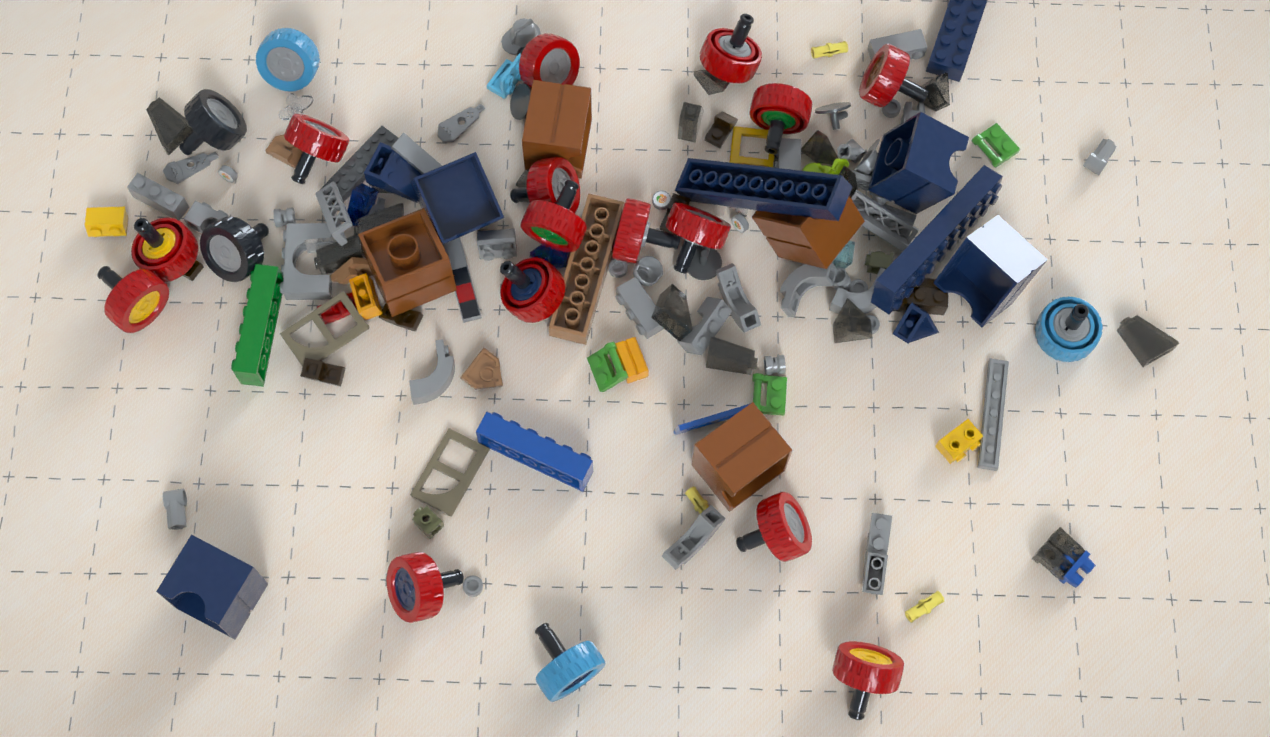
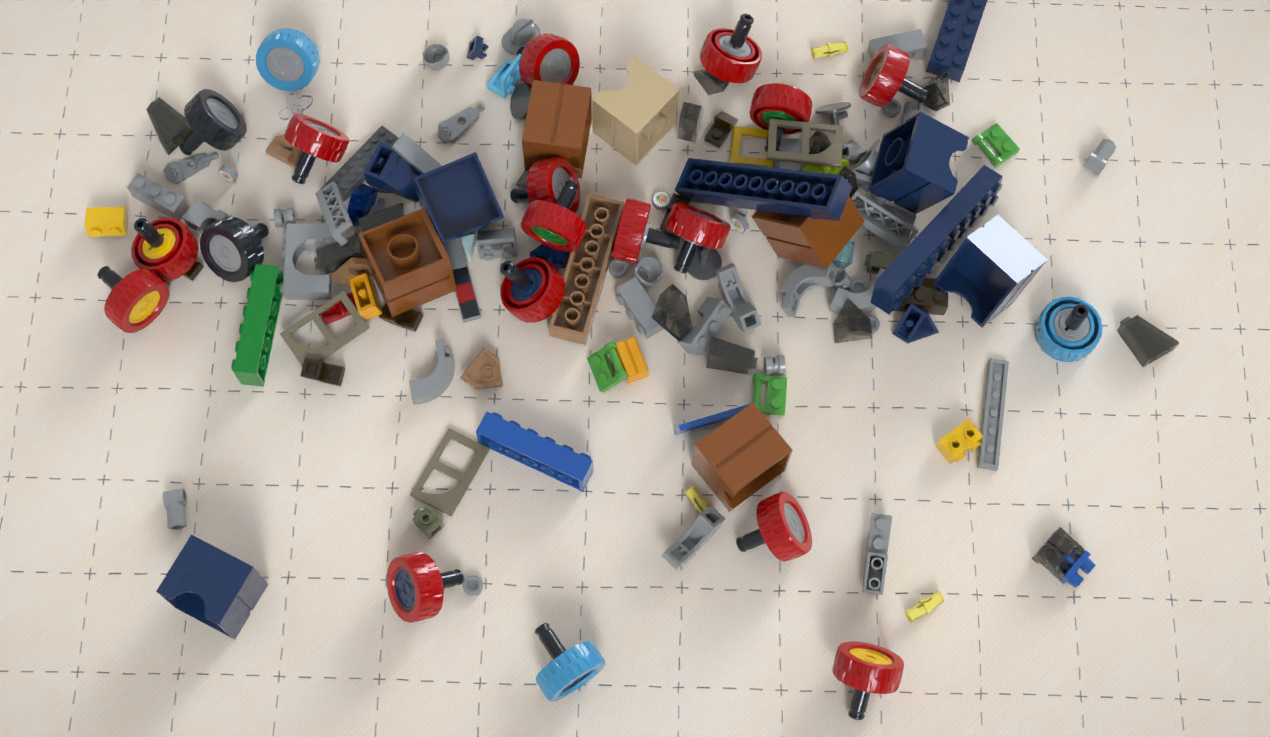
(436, 56): none -> light grey hair
(468, 244): none -> light aqua slope
(475, 47): none -> dark blue tile
(636, 114): none -> tan piece
(830, 157): none -> dark tan window

